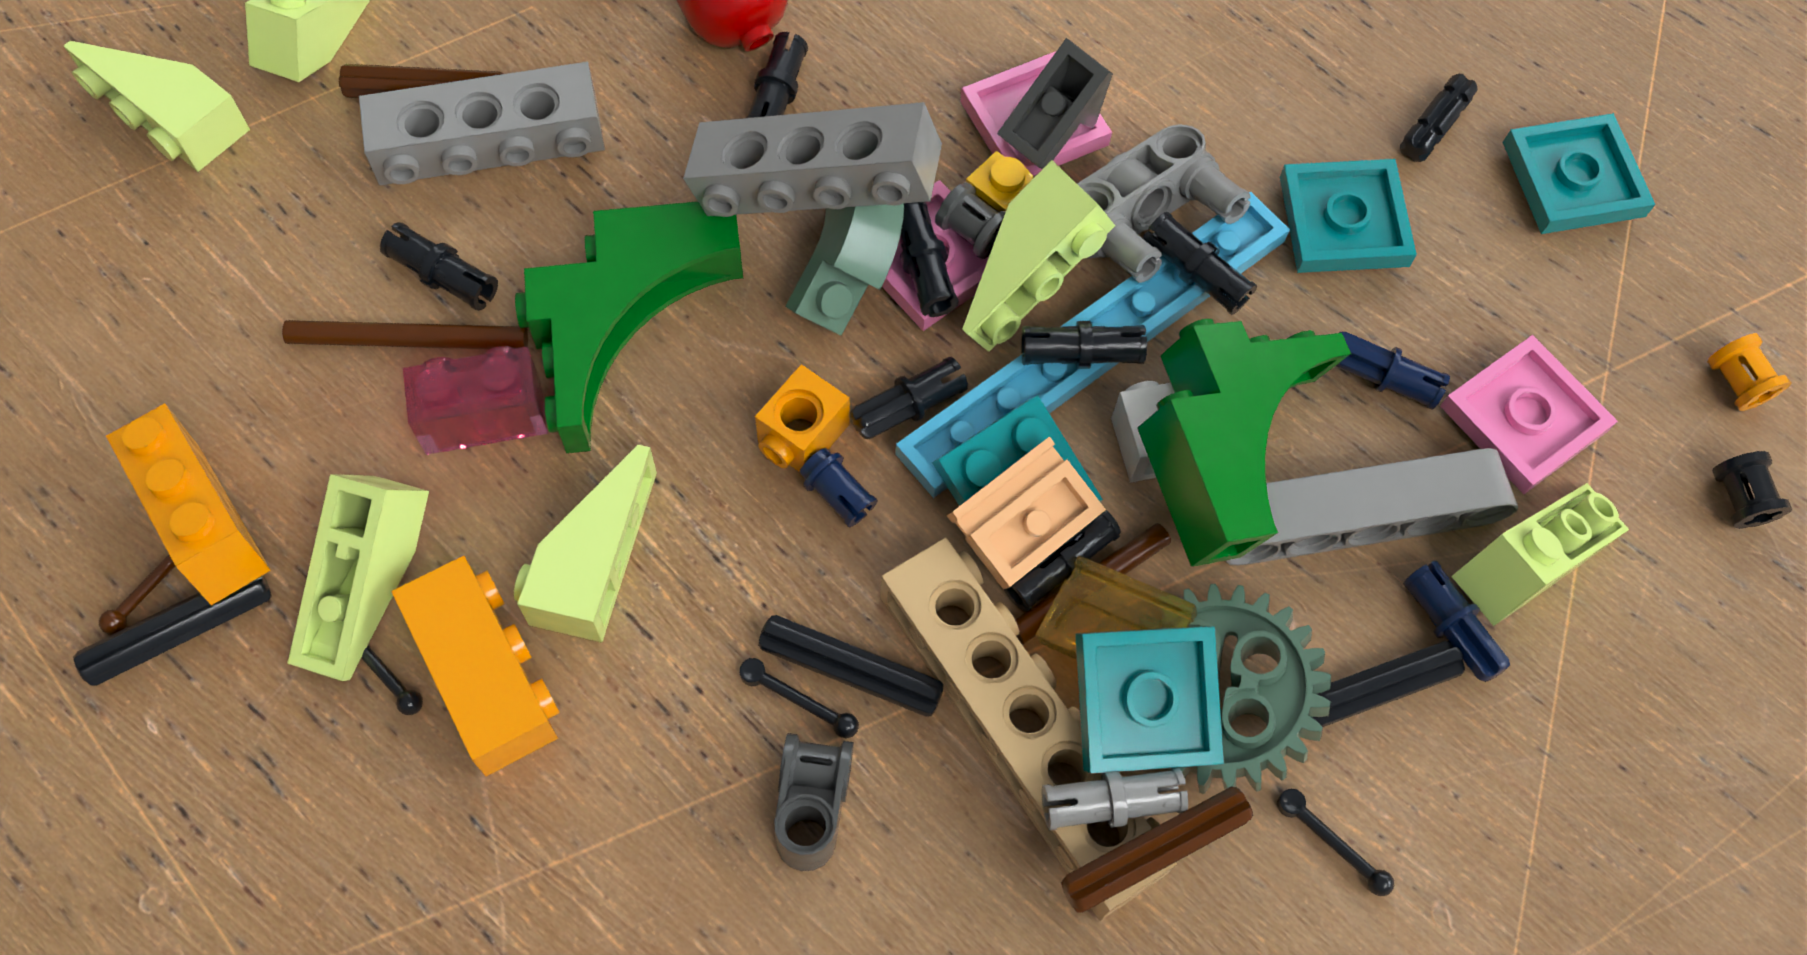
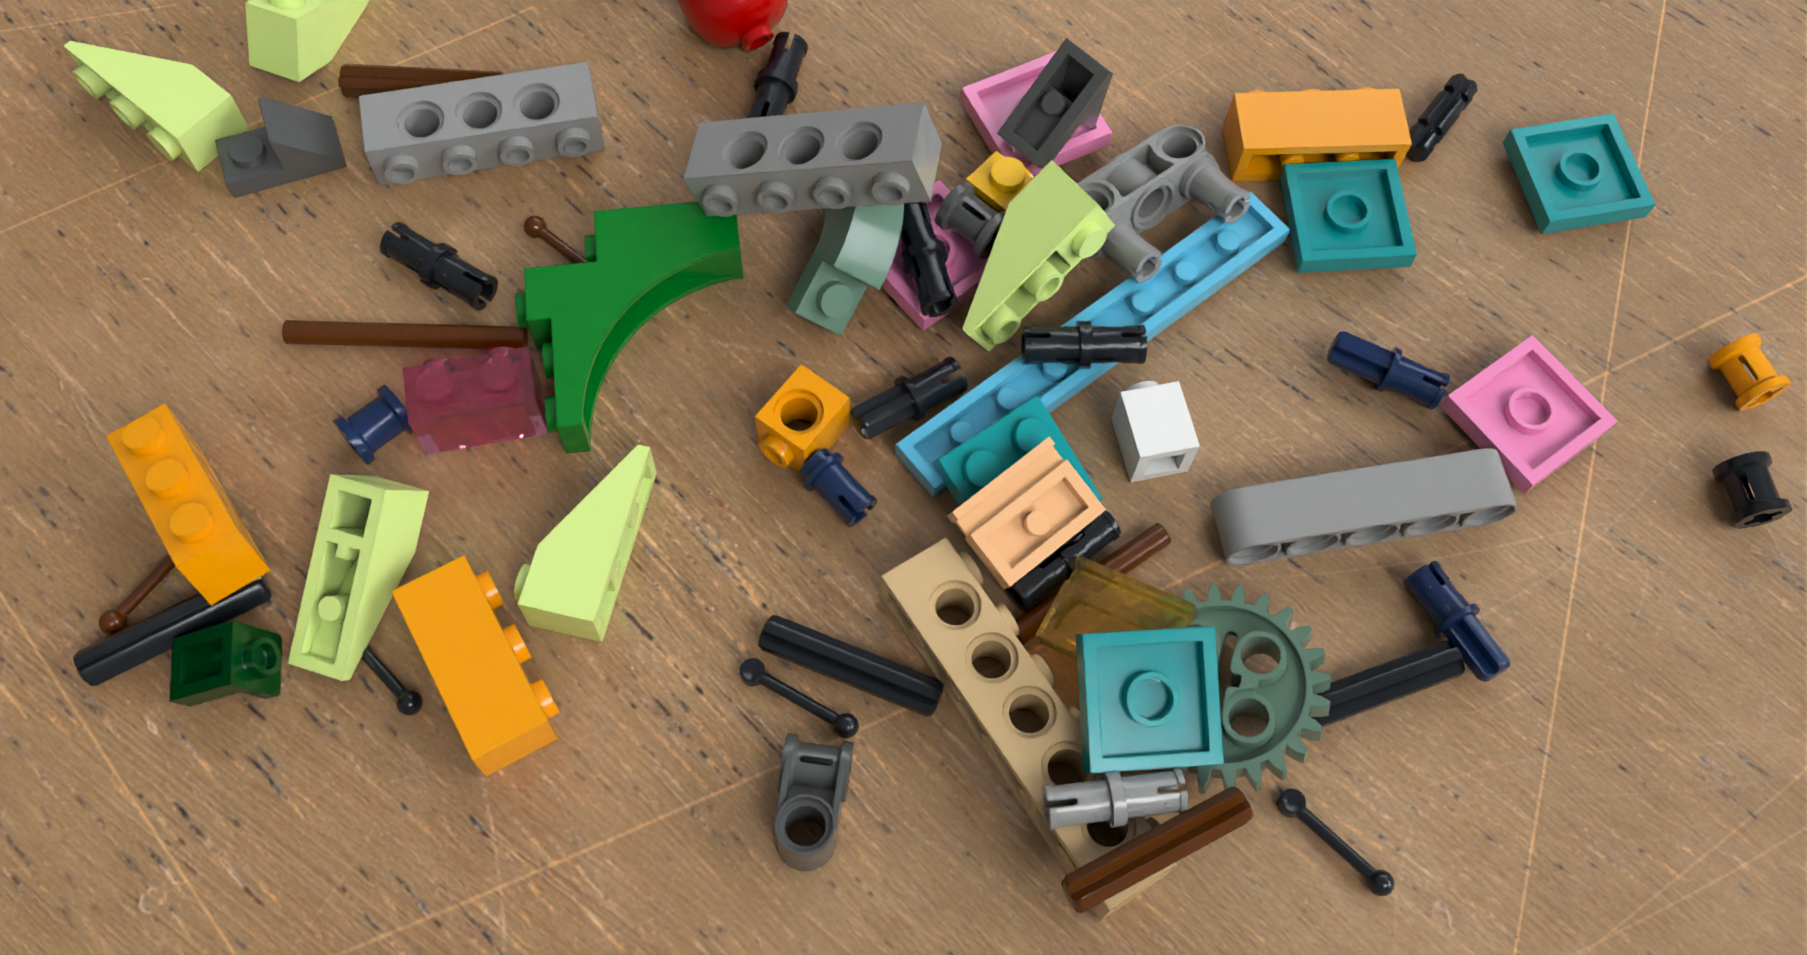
(225, 662): none -> dark green bracket
(286, 150): none -> dark grey slope
(374, 424): none -> dark blue bush
(537, 228): none -> reddish brown hinge
(1200, 263): black pin -> none
(1215, 428): green arch -> none
(1312, 127): none -> light orange brick
(1539, 552): yellowish green slope -> none

